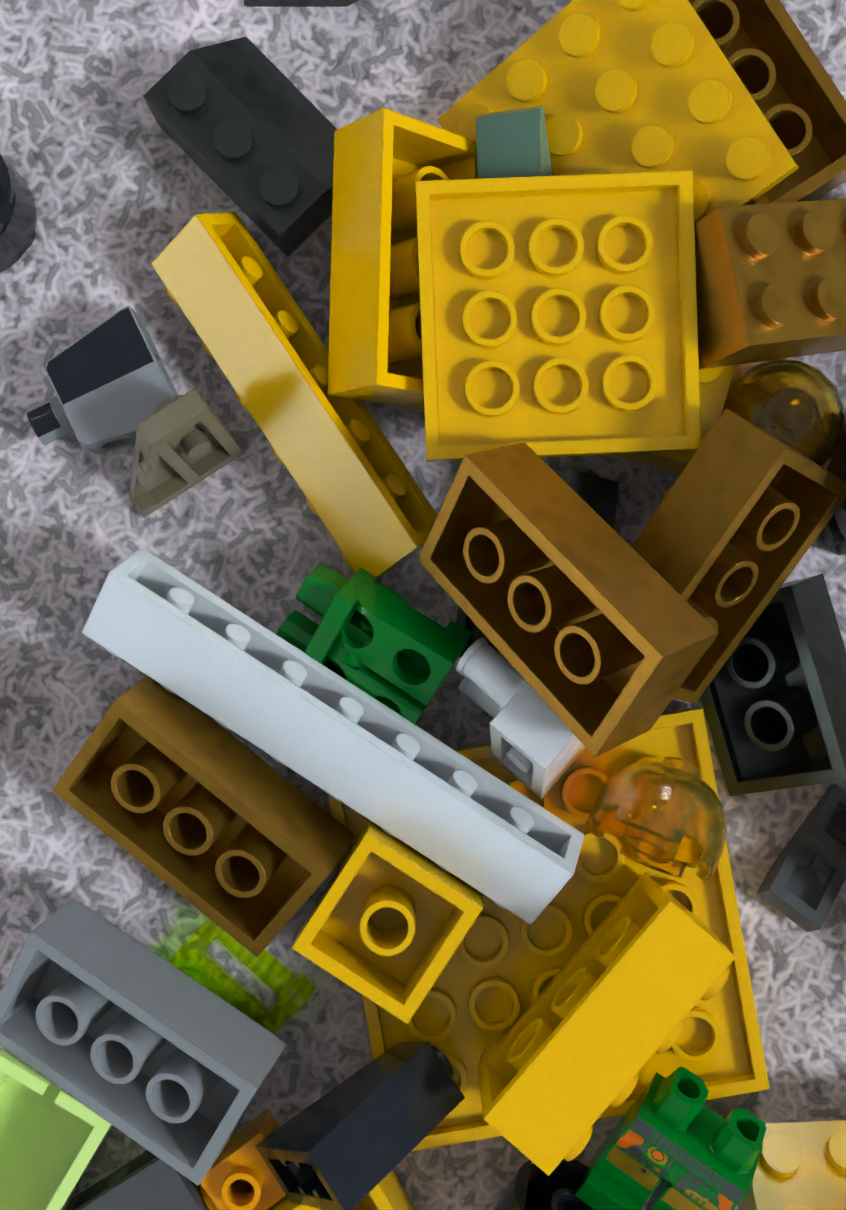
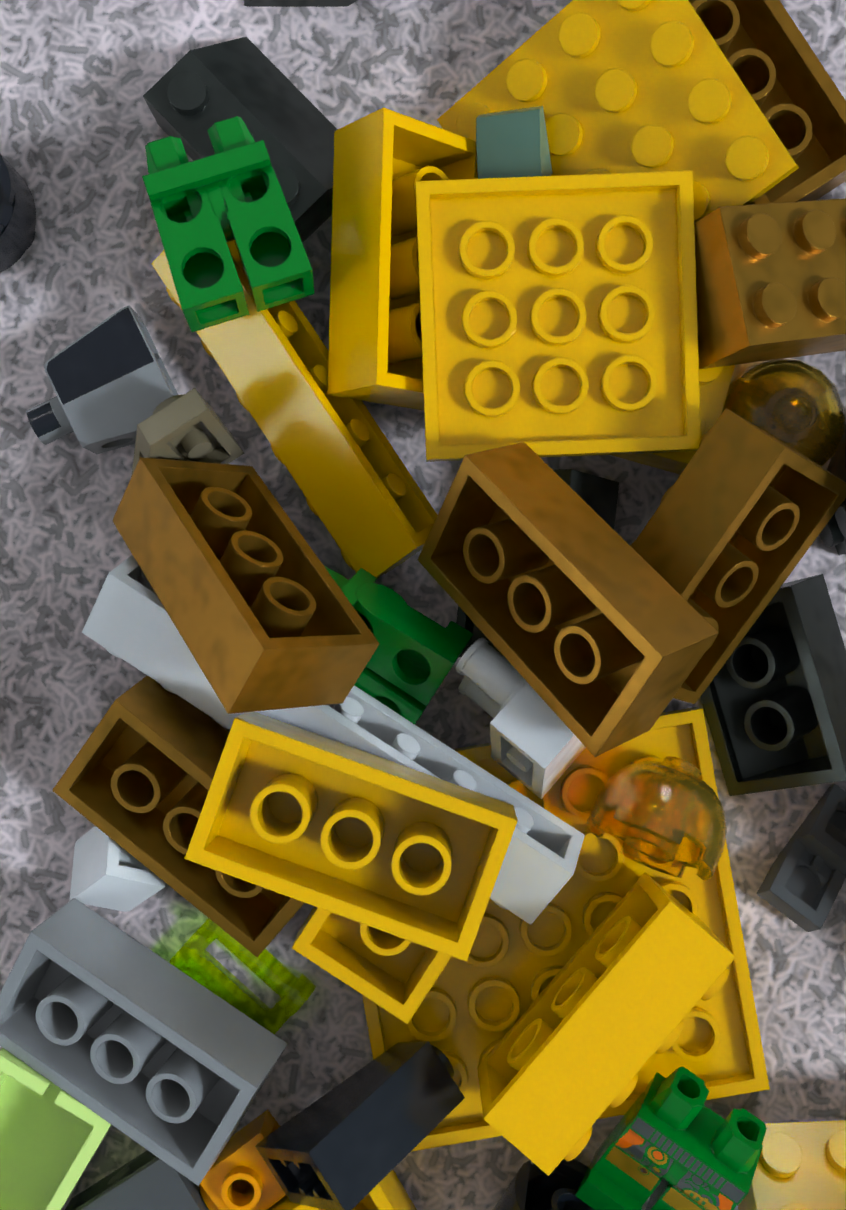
(109, 875): none -> white panel
(221, 201): none -> green hips
(242, 586): none -> pearl gold brick
(353, 834): none -> yellow brick

